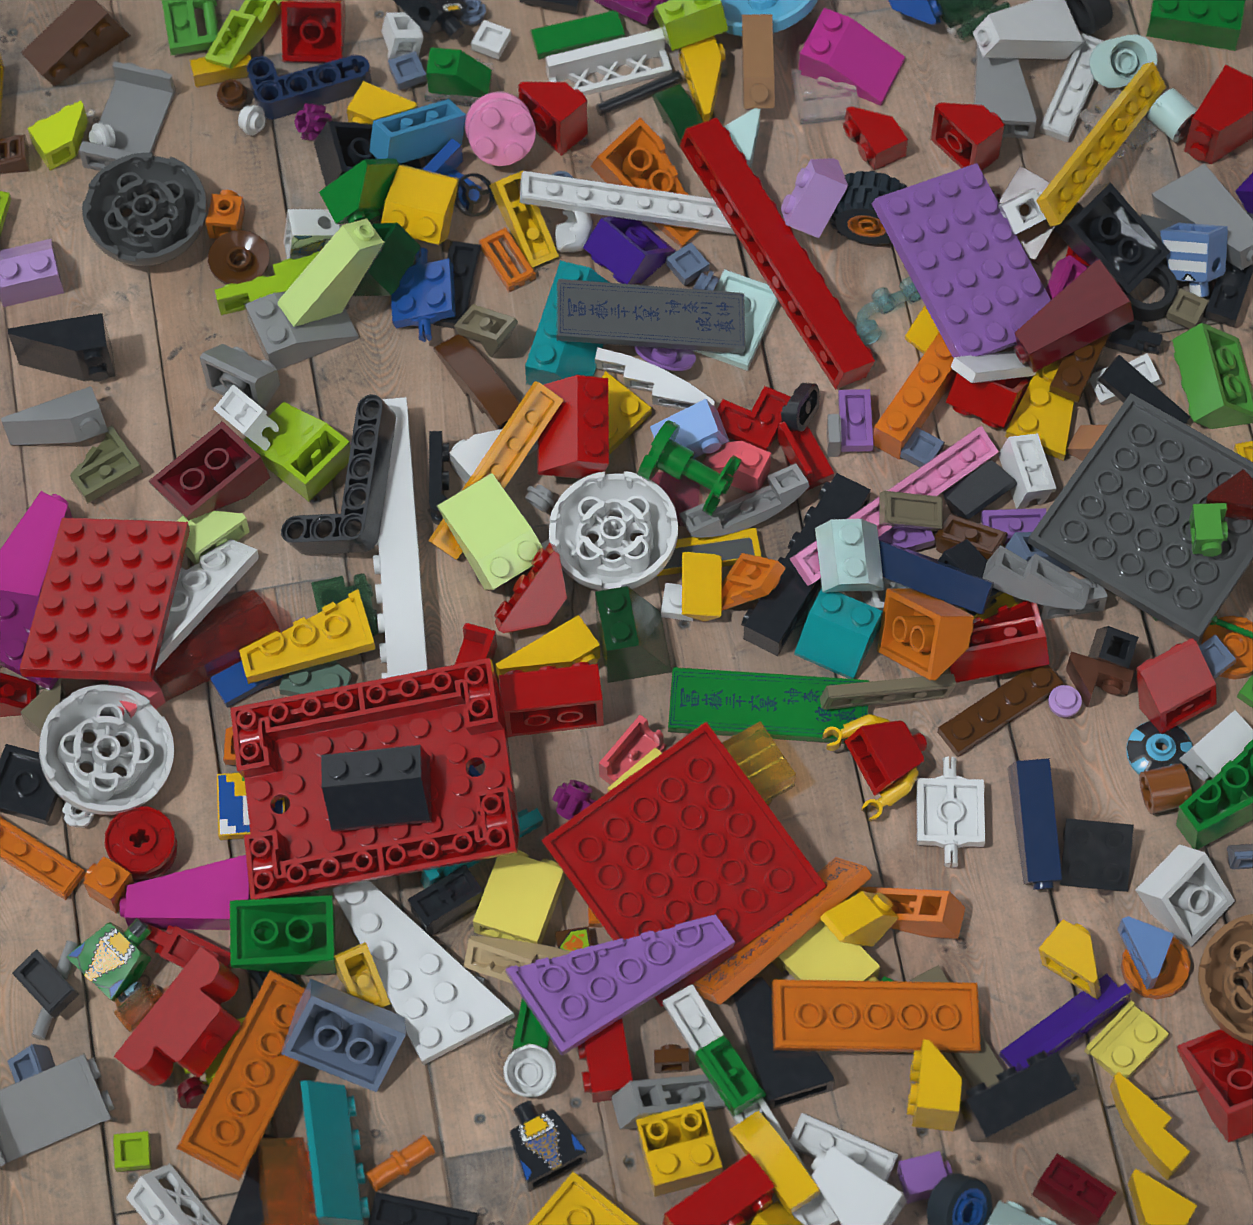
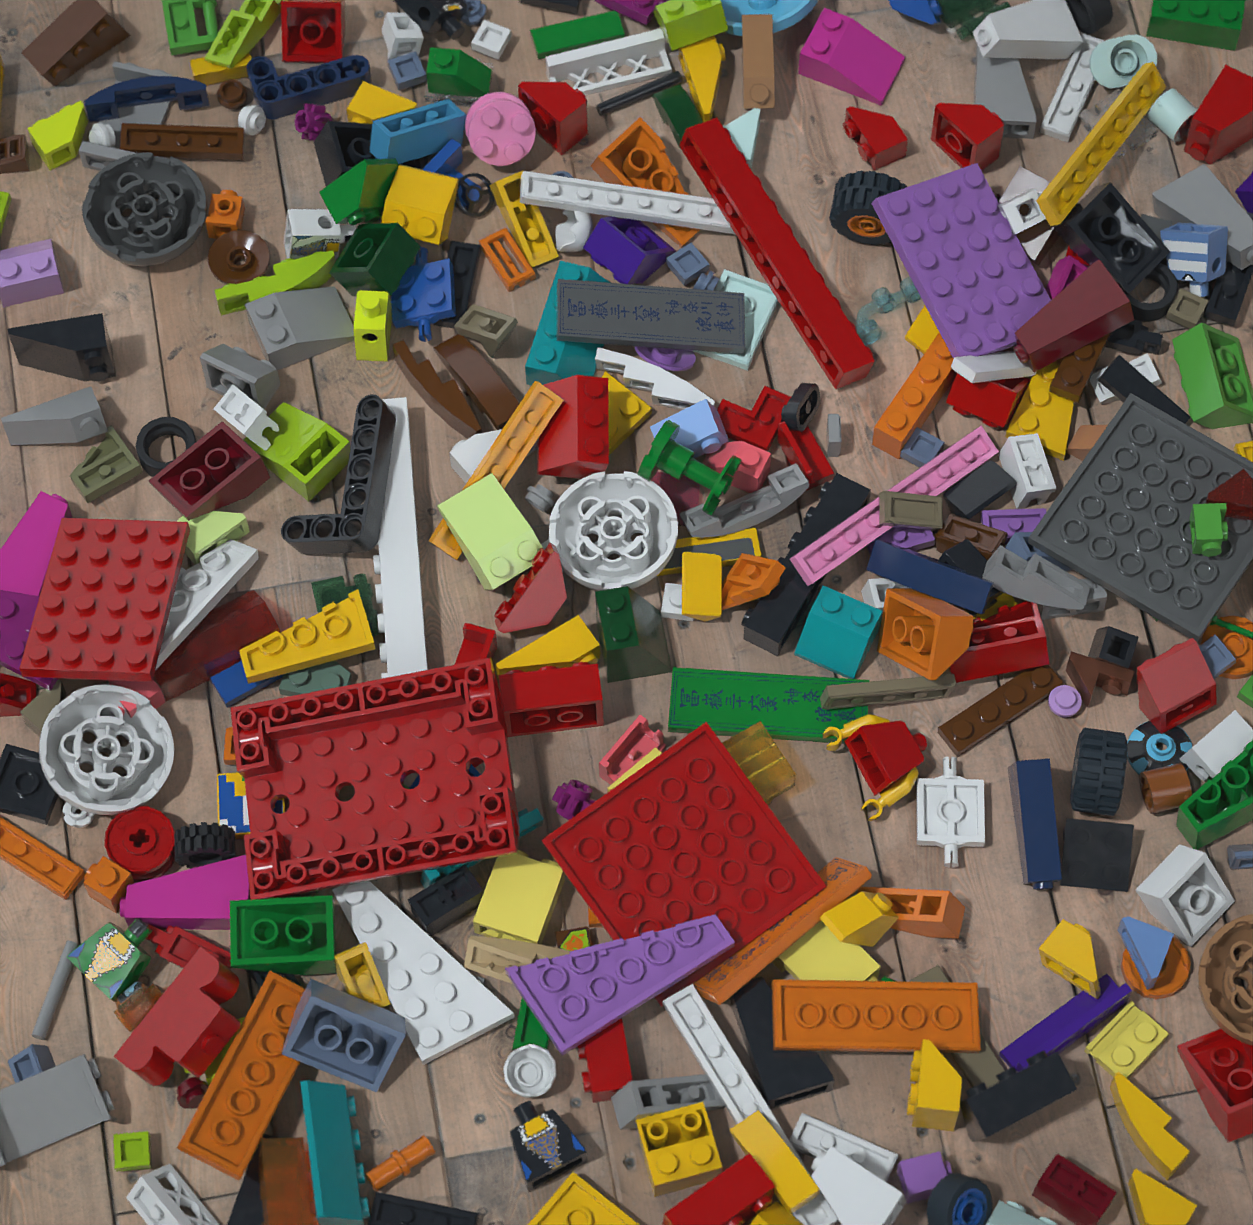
(45, 983): black tile -> none
(143, 91): none -> dark blue slope
(158, 428): none -> black tyre
(183, 141): none -> reddish brown plate
(204, 844): none -> black tyre
(332, 275): yellowish green slope -> none
(372, 316): none -> neon yellow torso
(377, 787): black slope -> none
(438, 478): black plate -> none
(443, 398): none -> reddish brown slope
(671, 1059): reddish brown plate -> none
(729, 1075): green hinge -> none
(815, 196): lavender slope -> none
(822, 98): clear wing -> none
(849, 556): light aqua slope -> none
(855, 420): medium lavender plate -> none
(1098, 771): none -> black wheel

